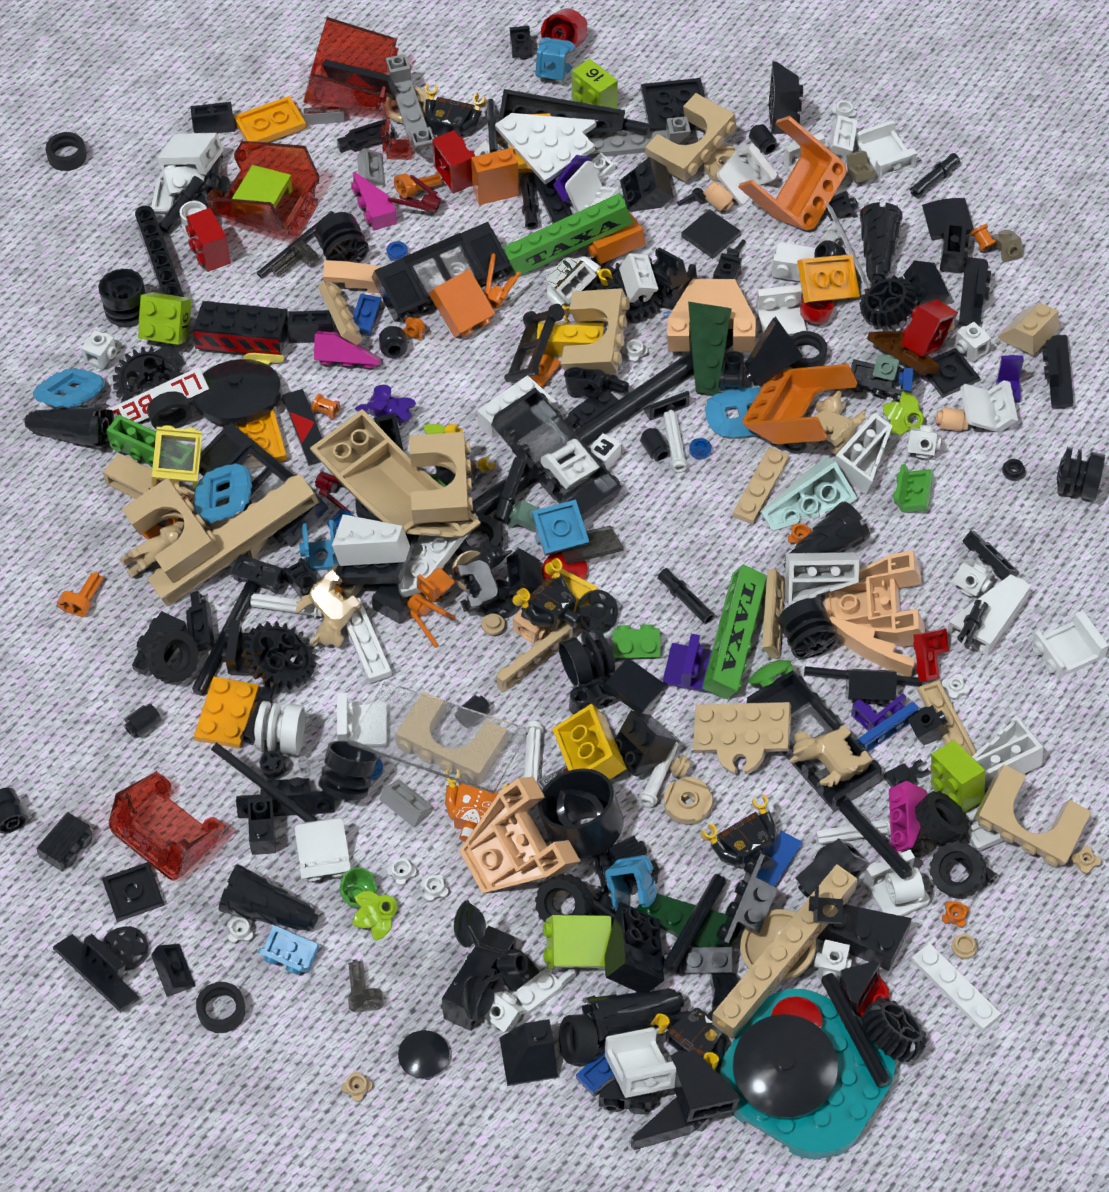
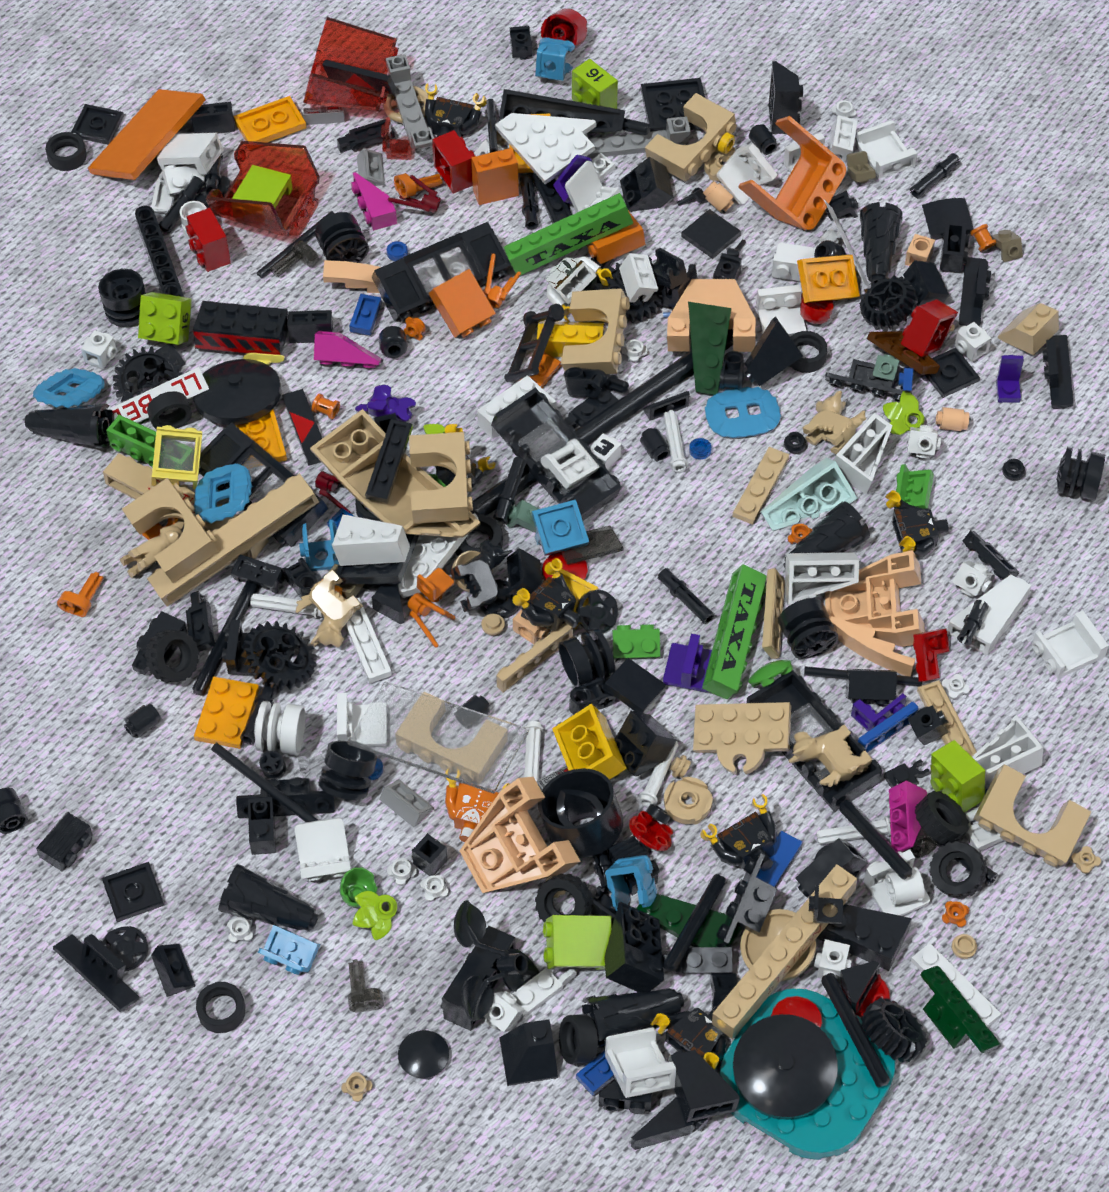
(97, 124): none -> black tile
(146, 134): none -> orange tile
(160, 828): clear red windscreen -> none
(340, 313): tan plate -> none
(389, 461): none -> black tile
(429, 855): none -> black brick
(650, 832): none -> red dish
(658, 813): none -> black tile
(726, 143): none -> yellow tile
(786, 397): orange windscreen -> none
(914, 526): none -> torso
(920, 249): none -> light nougat brick
(953, 1013): none -> dark green bracket
(991, 408): white bracket -> none

